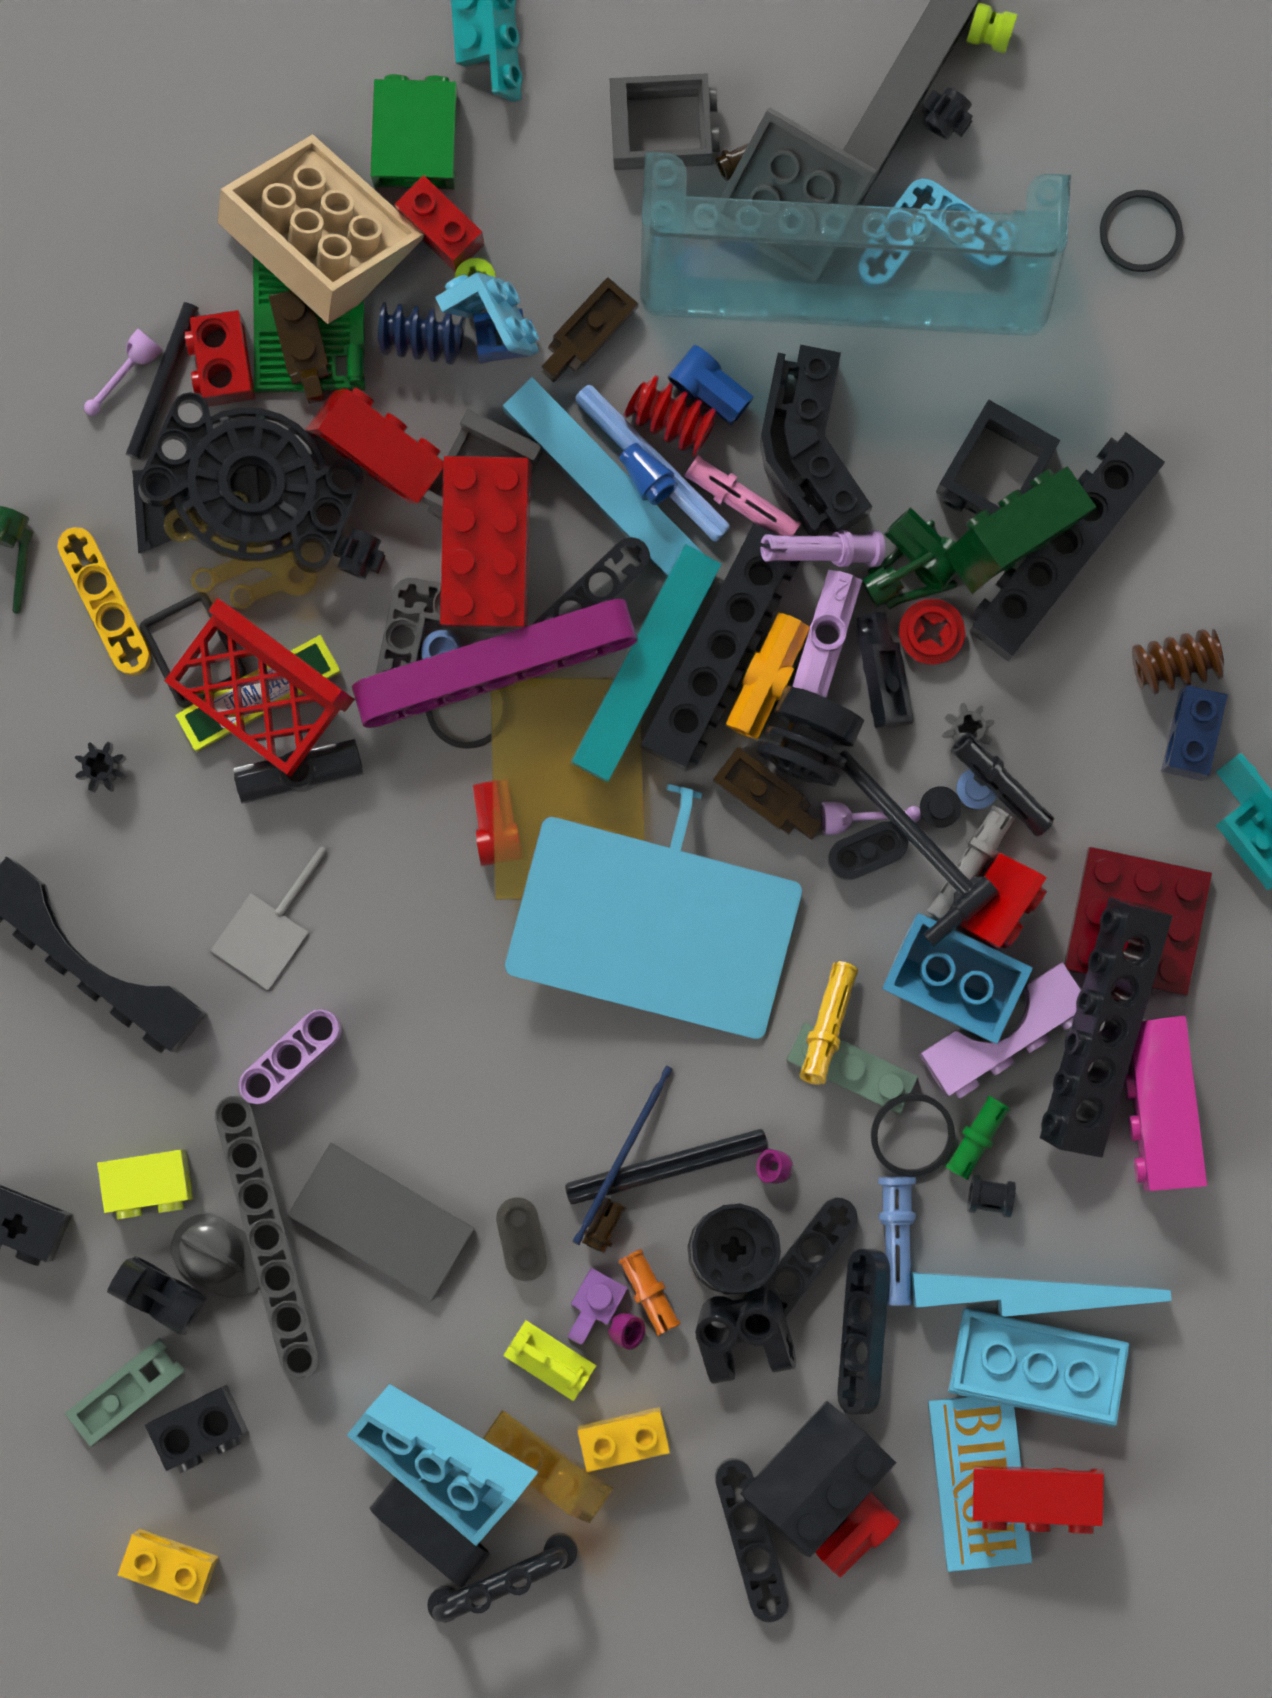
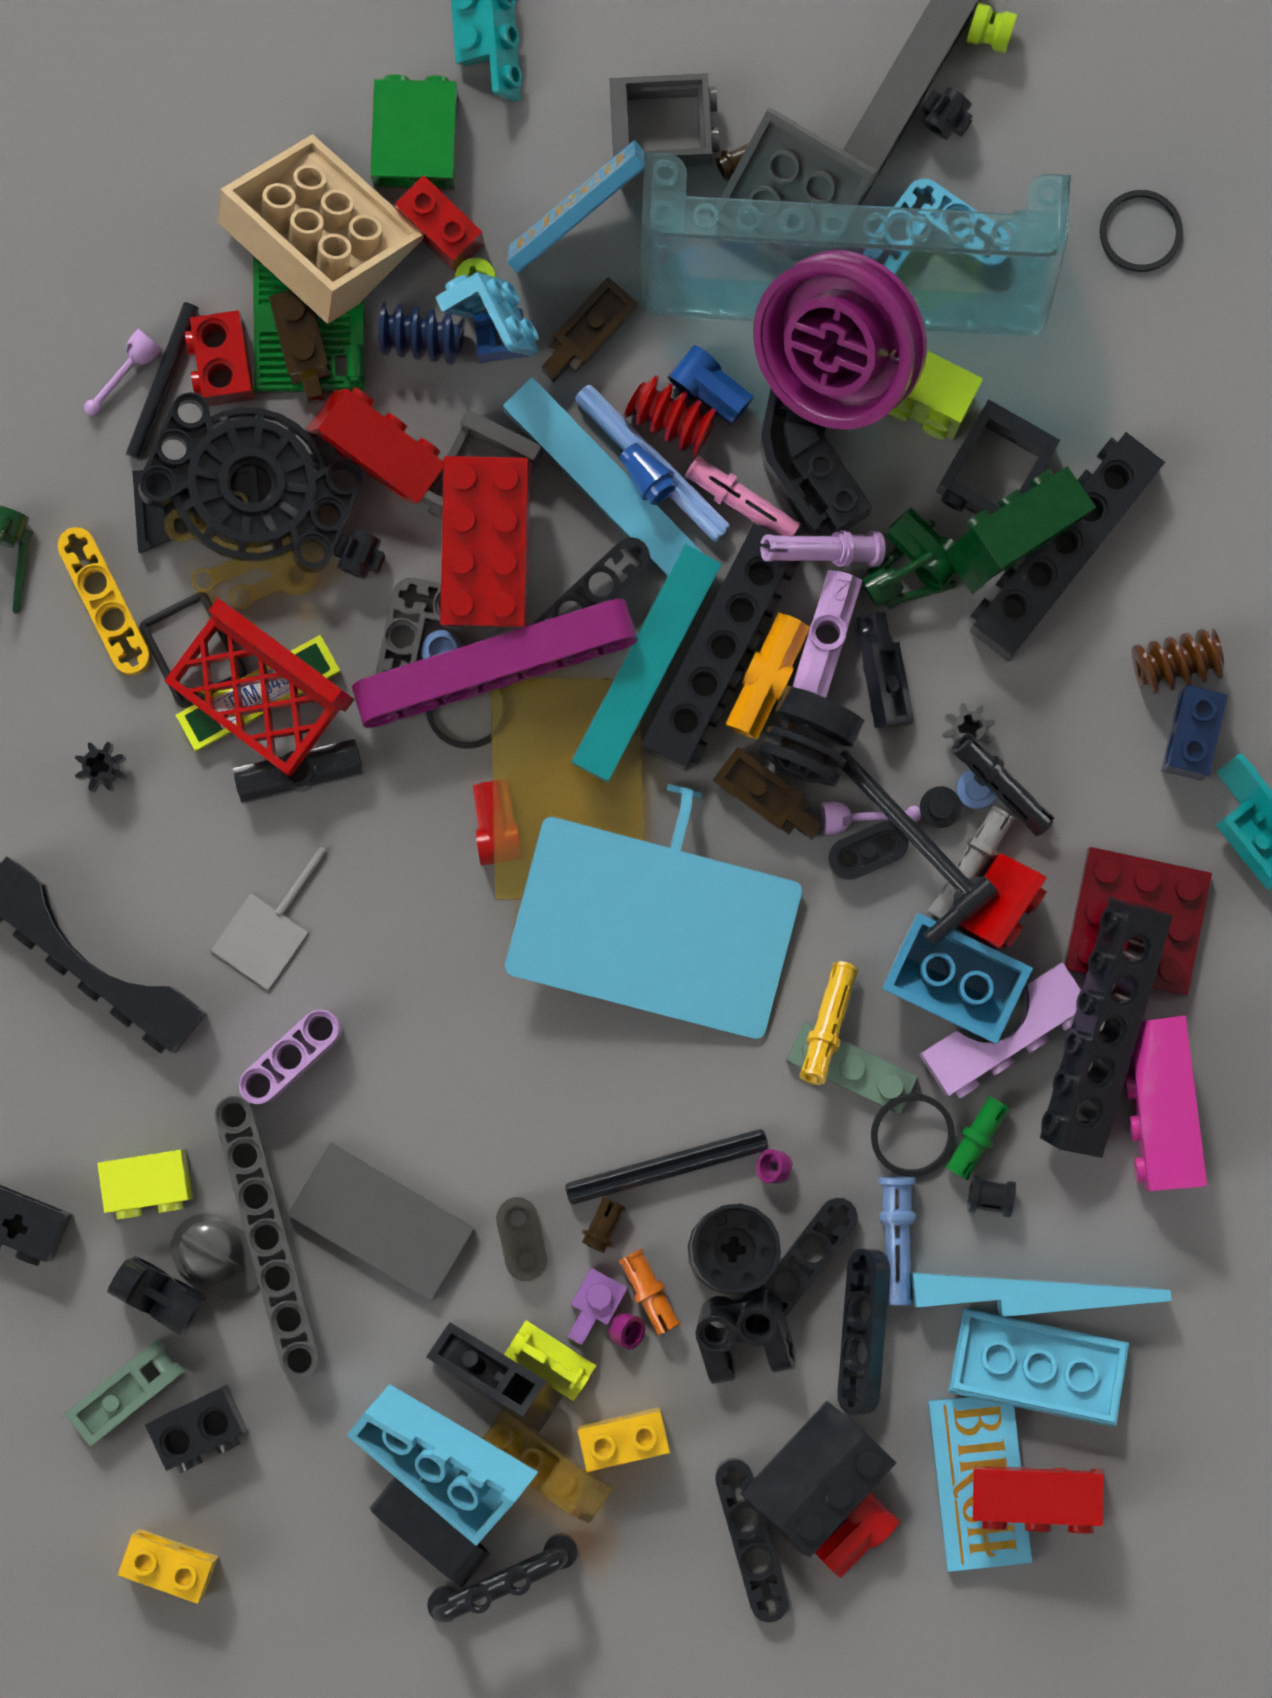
(495, 1376): none -> black slope
(576, 207): none -> dark azure tile
(622, 1155): dark blue piece -> none
(834, 337): none -> magenta wheel
(934, 612): red gear -> none
(940, 398): none -> lime brick

